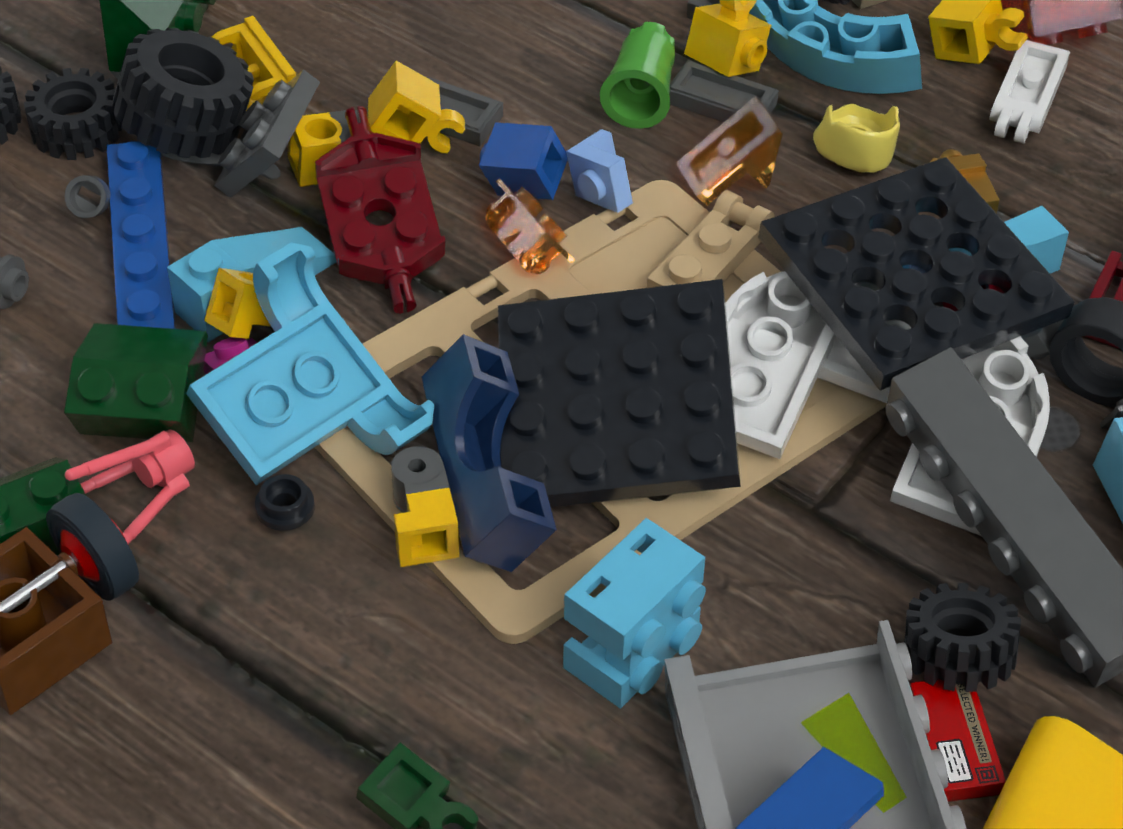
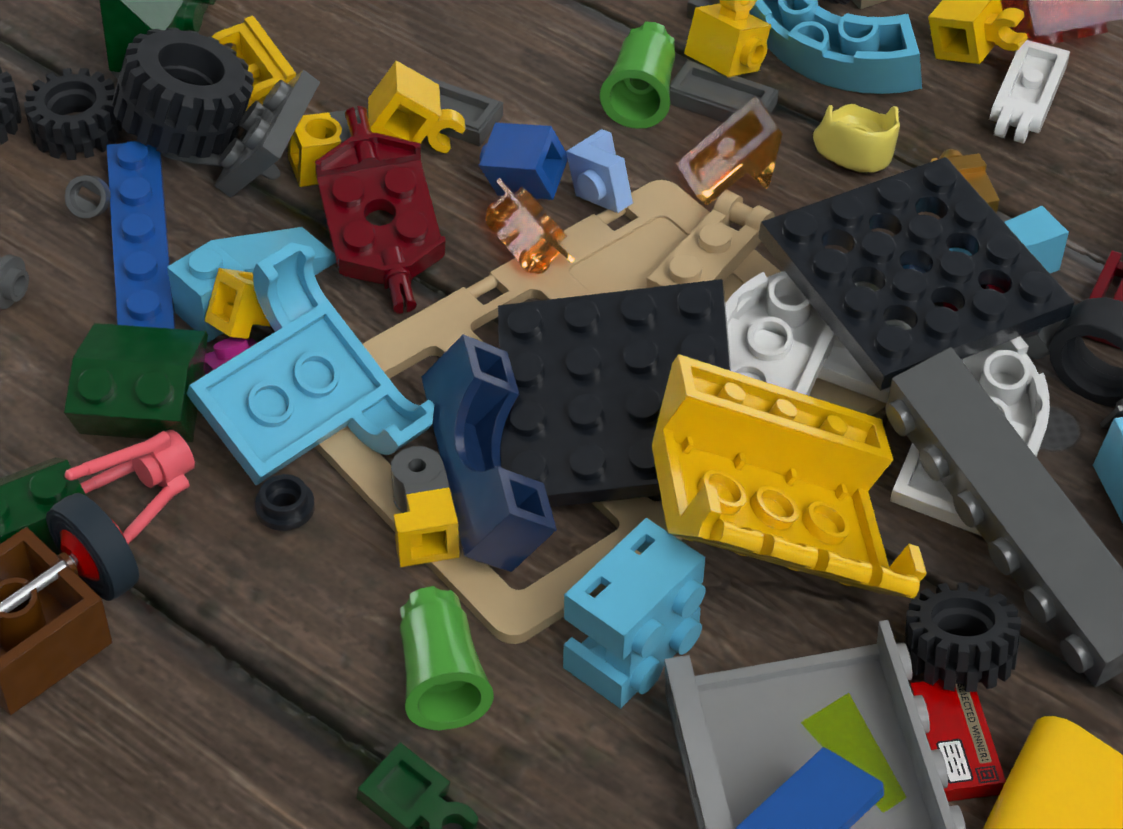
(441, 663): none -> bright green plant
(776, 477): none -> yellow slope

